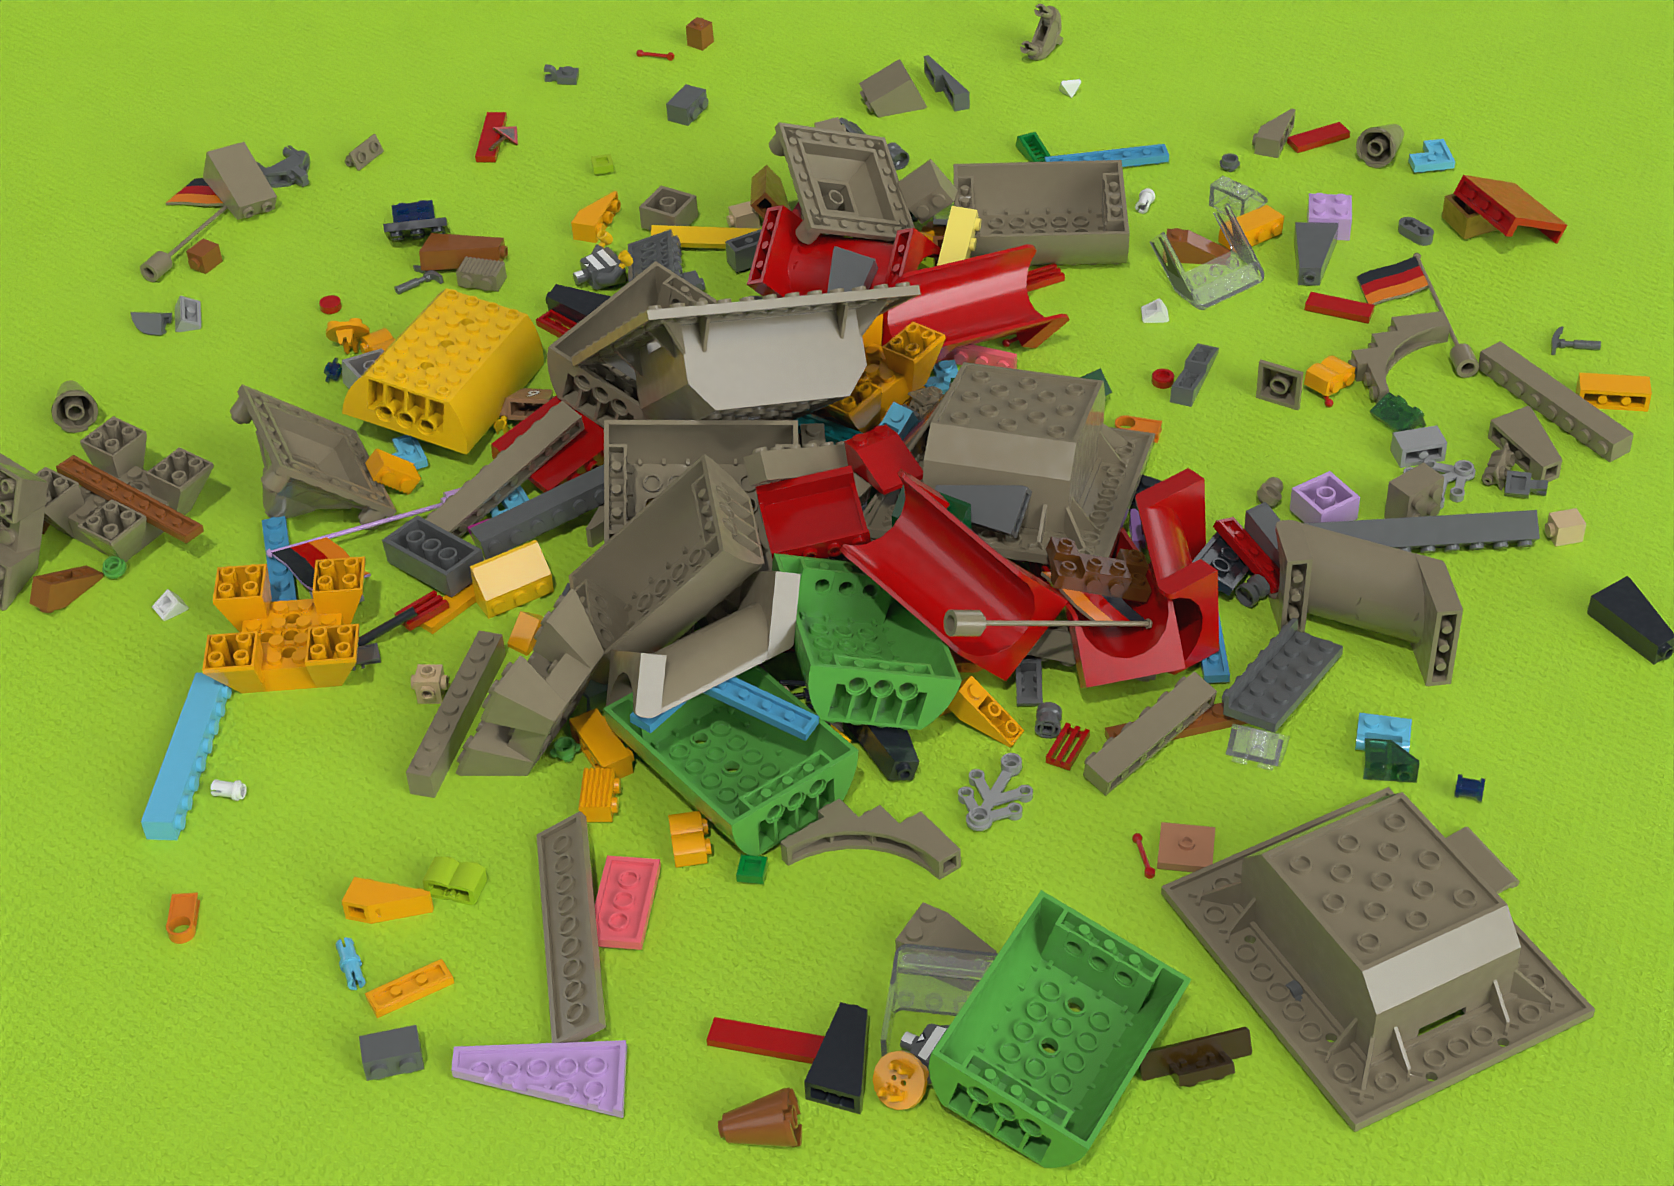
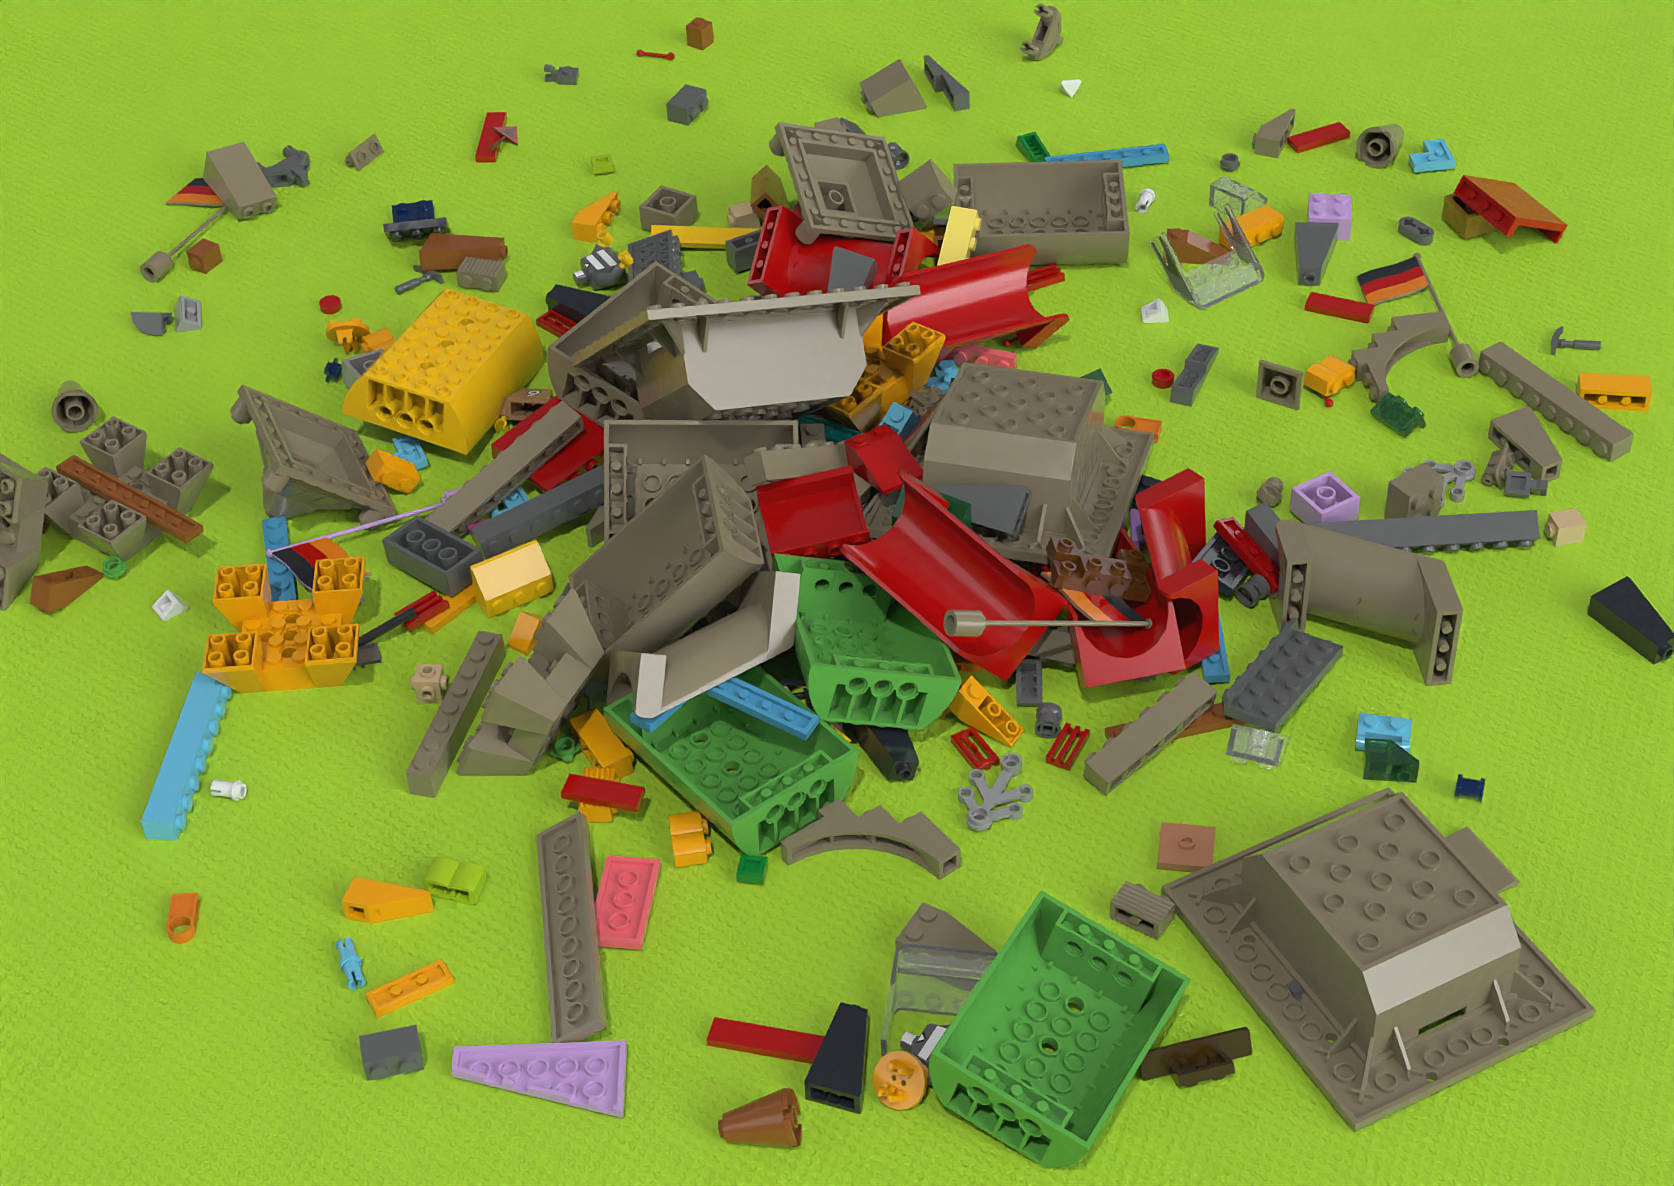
(603, 792): none -> red tile
(972, 760): none -> red tile
(1142, 910): none -> dark tan brick
(1149, 871): red hinge -> none
(1418, 445): light grey brick -> none

